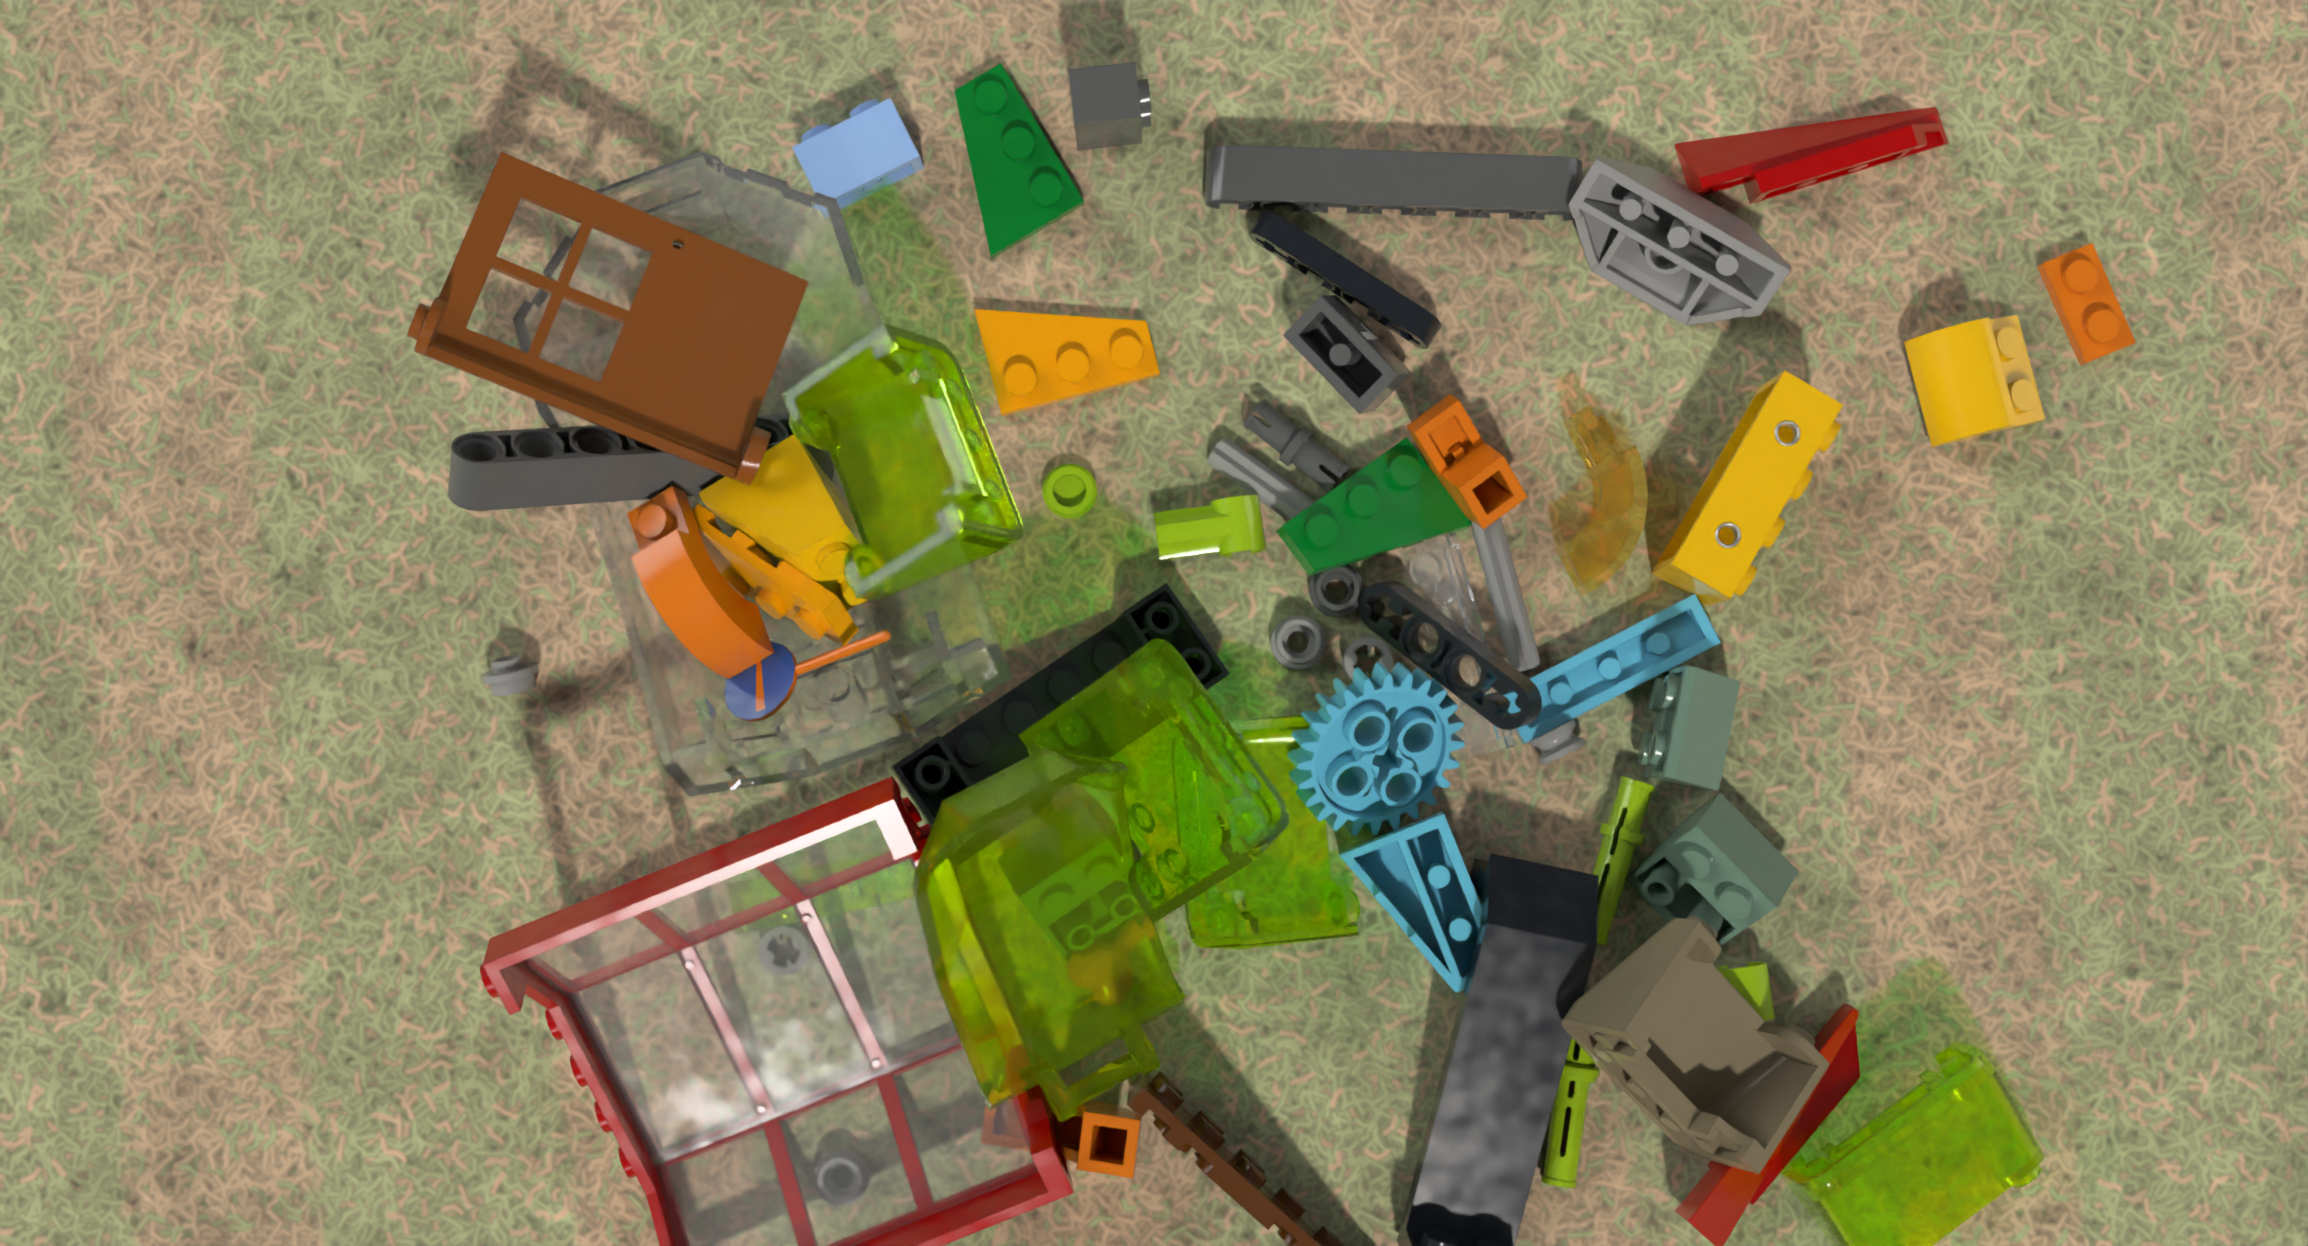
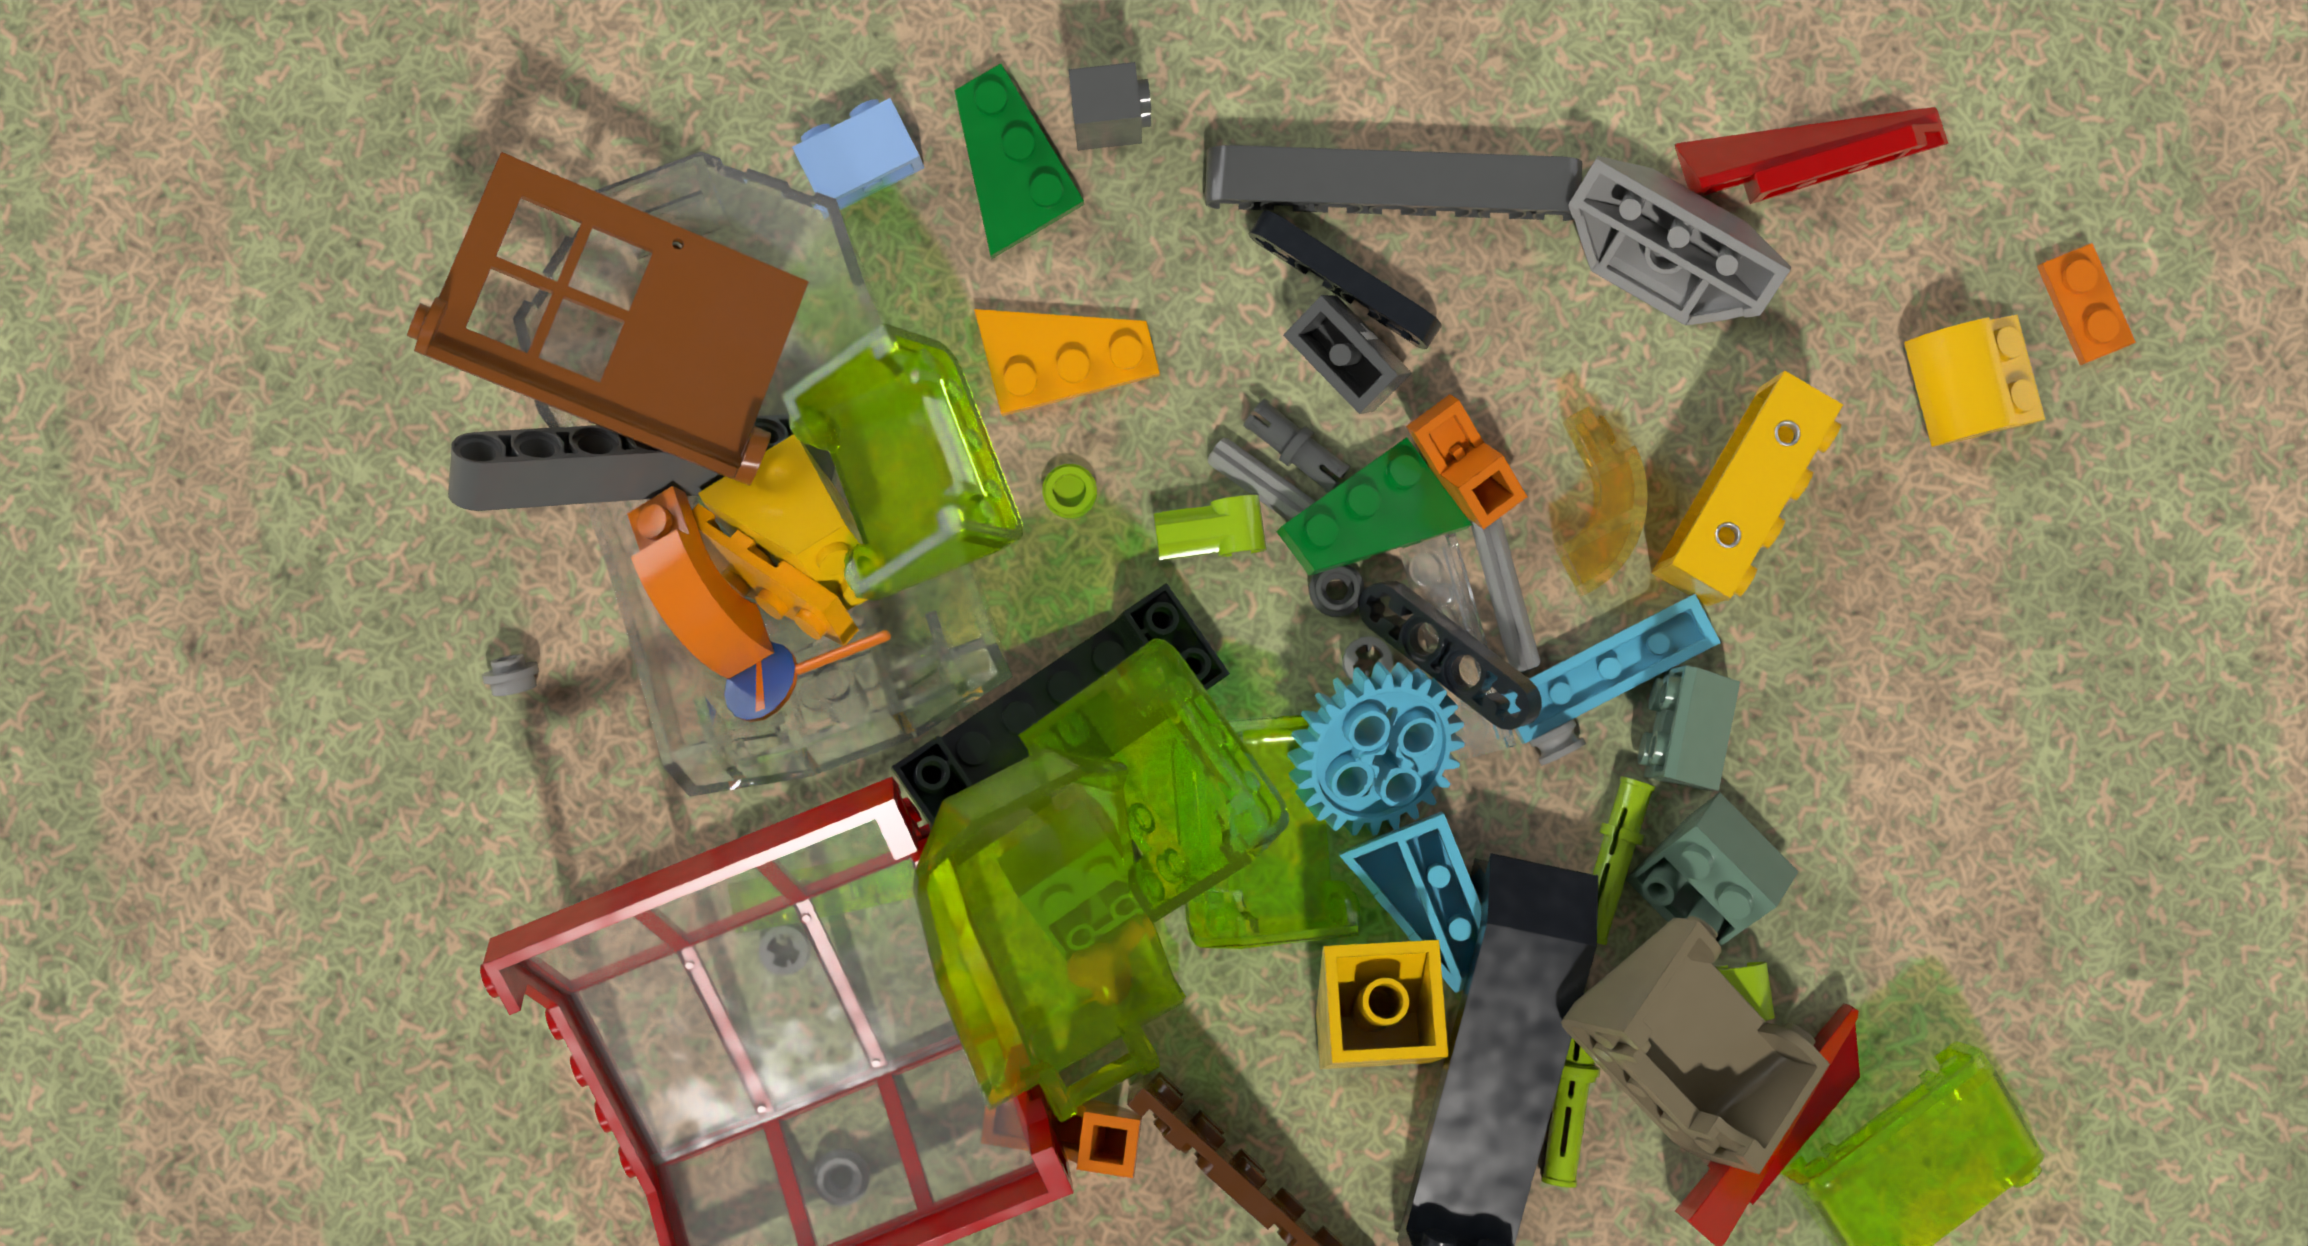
(1310, 629): light grey plate -> none
(1381, 1005): none -> yellow slope

